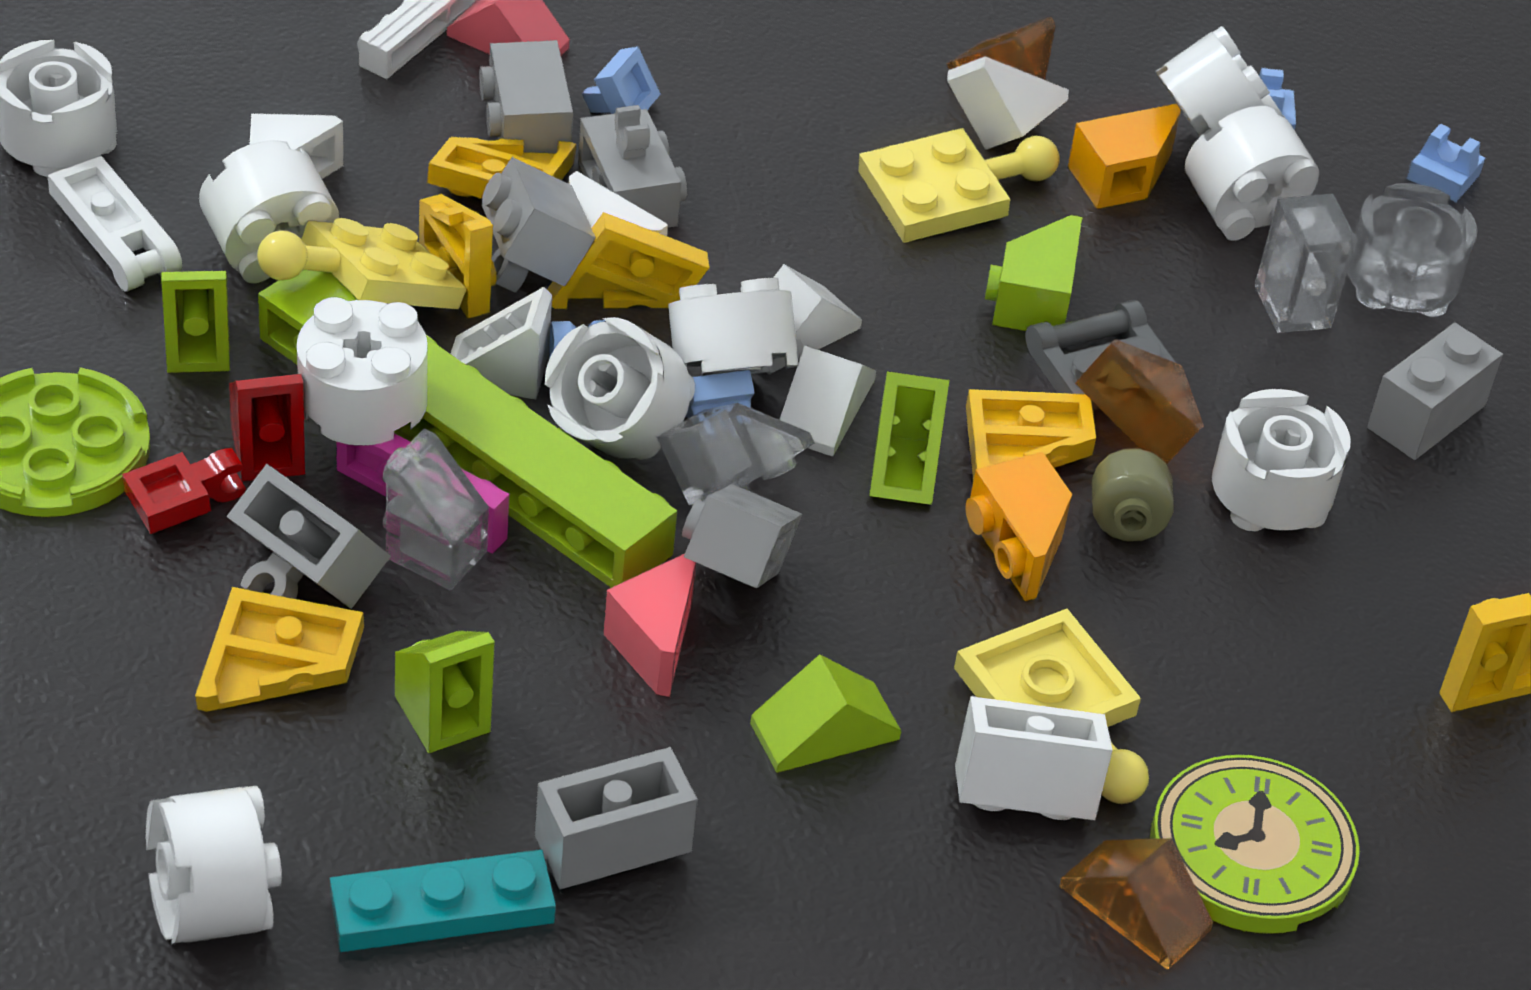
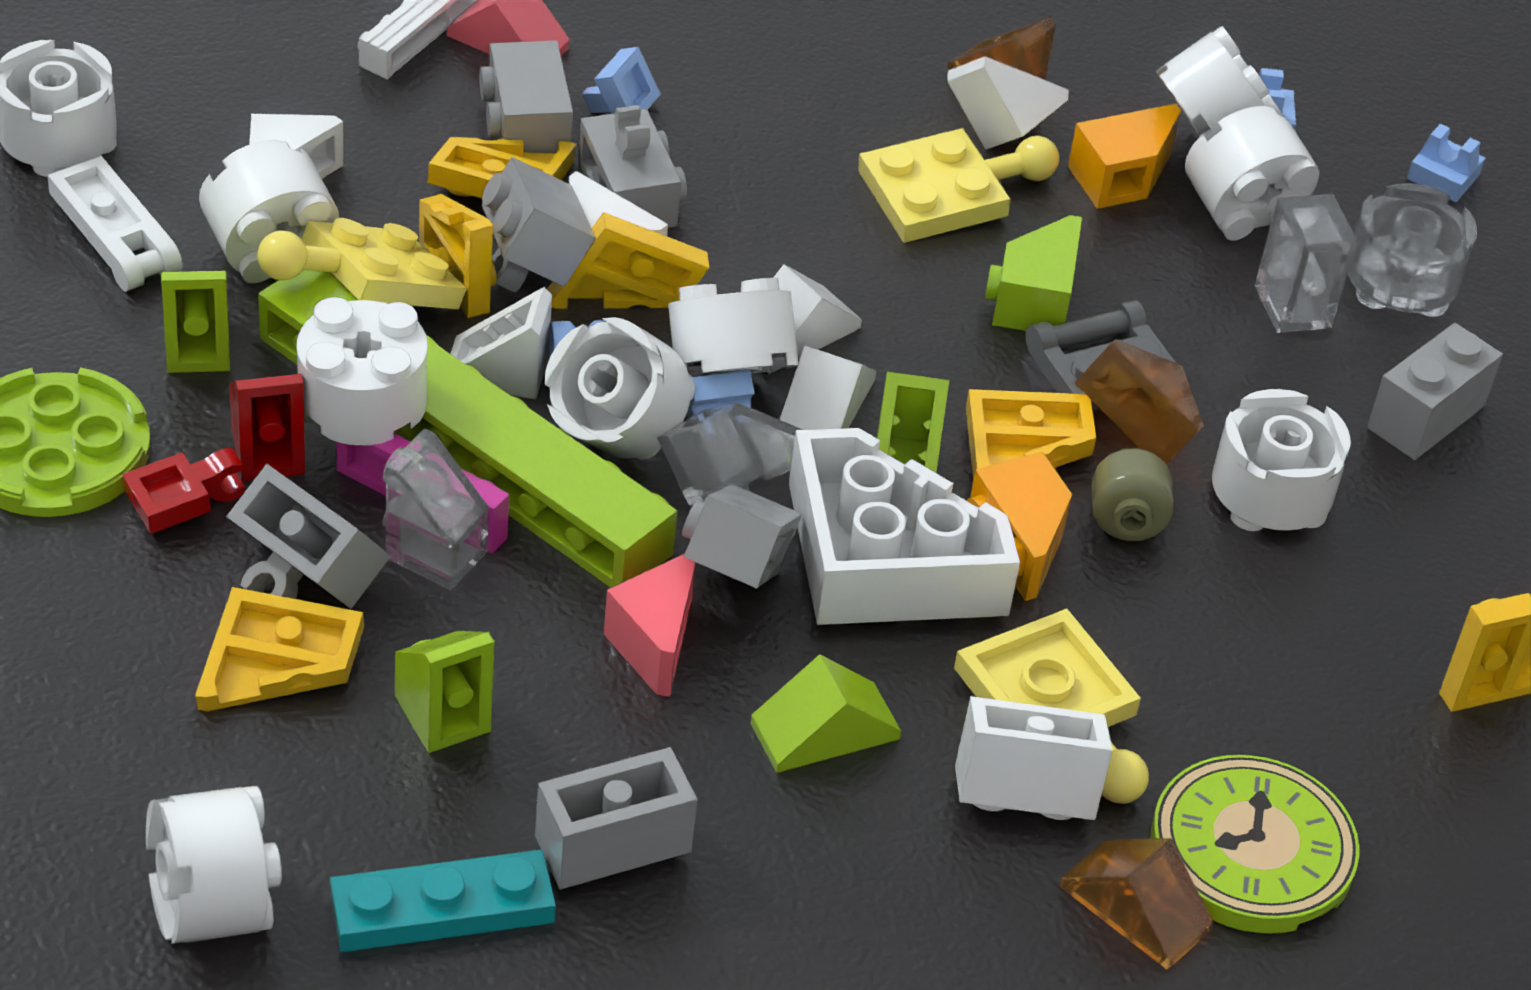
(893, 536): none -> white brick

